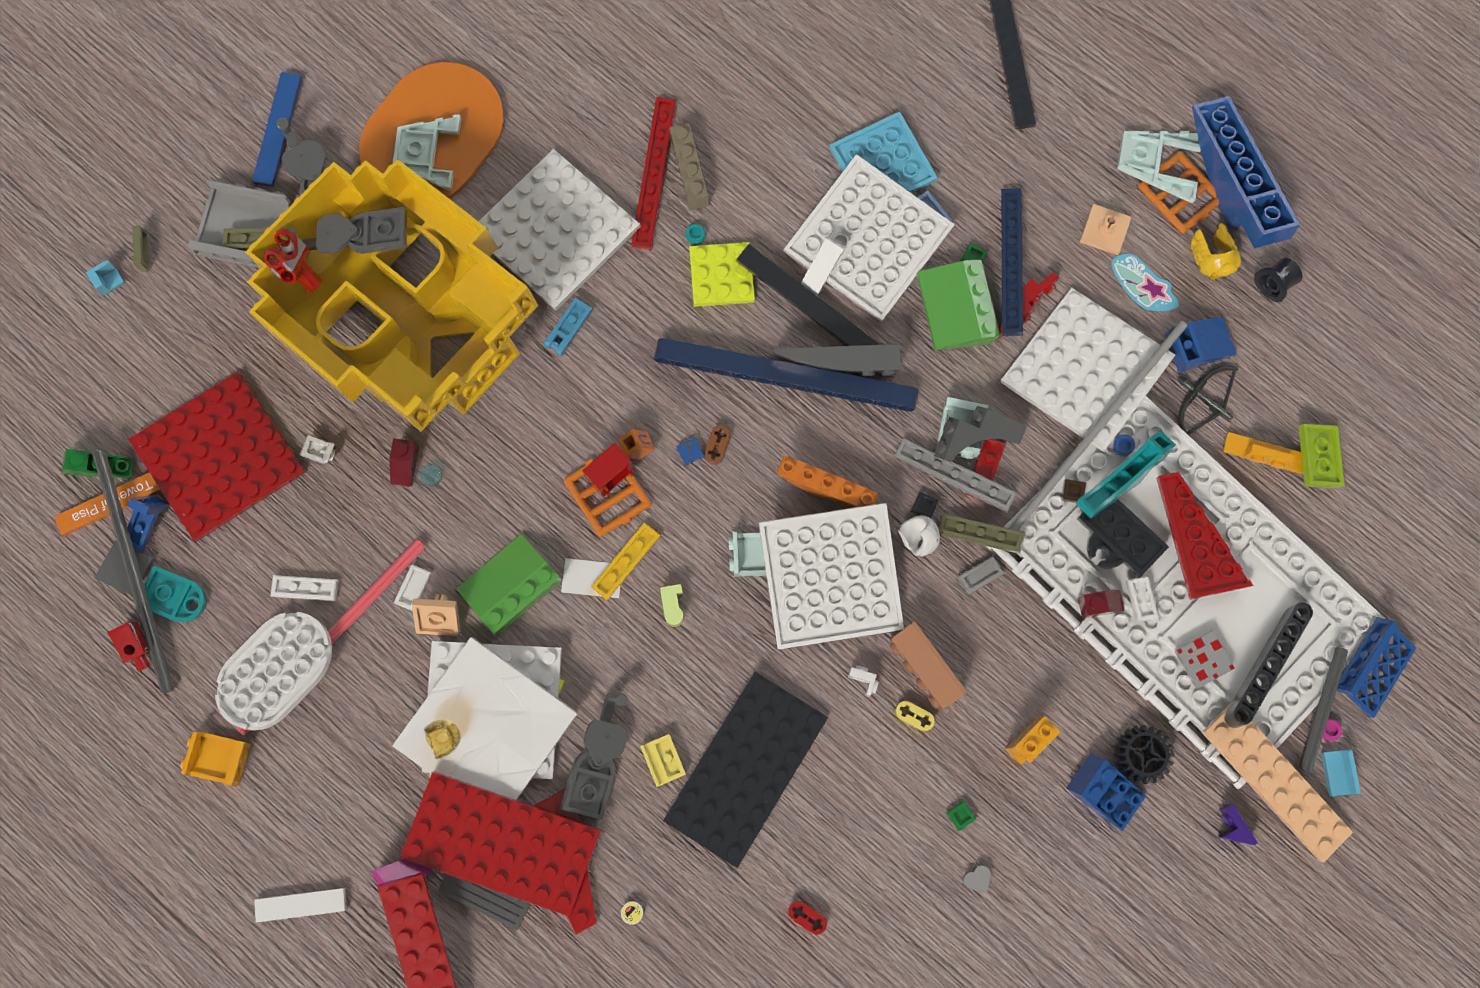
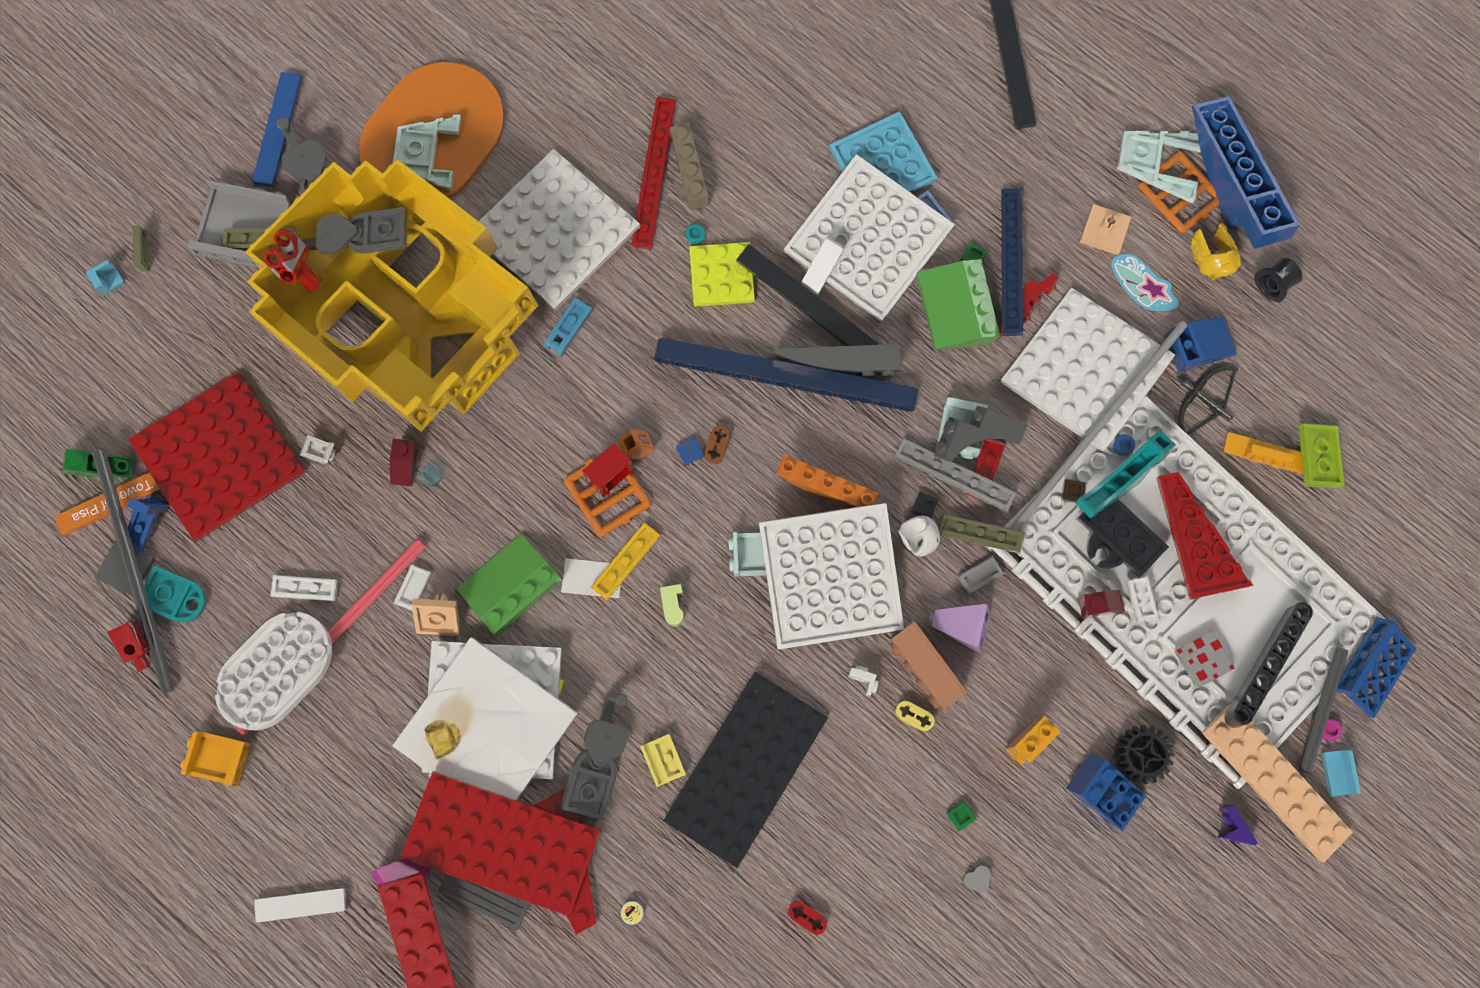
(963, 624): none -> lavender slope

